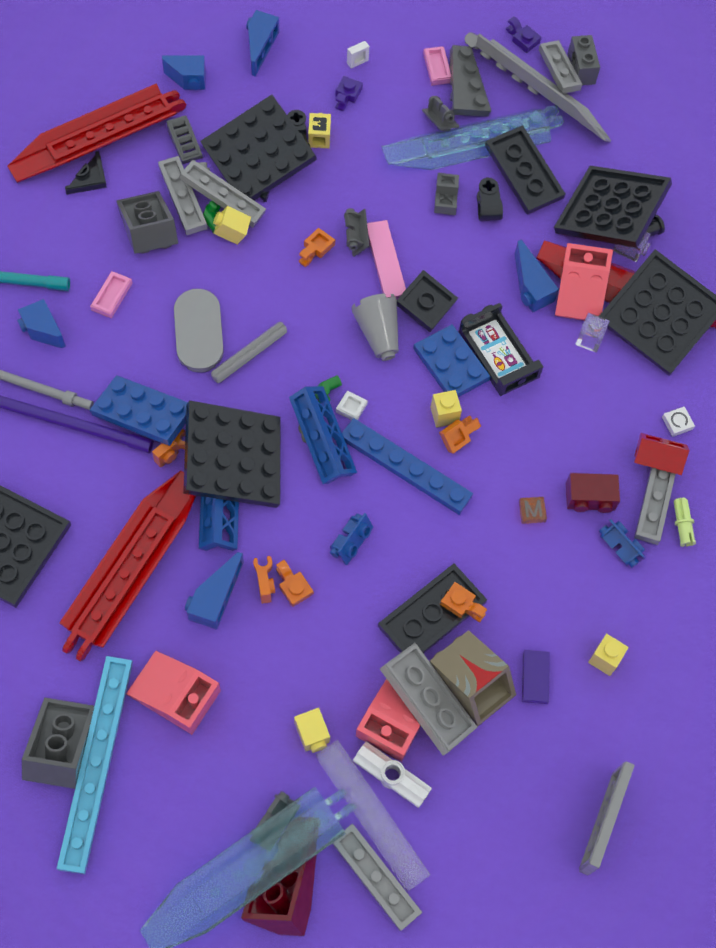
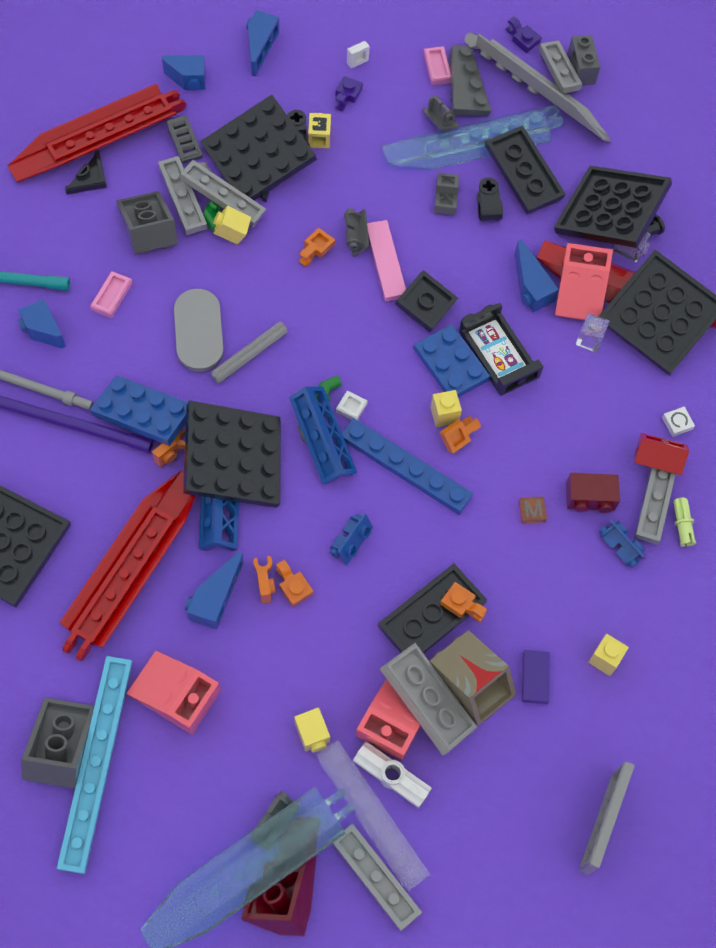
(379, 324): light grey cone -> none

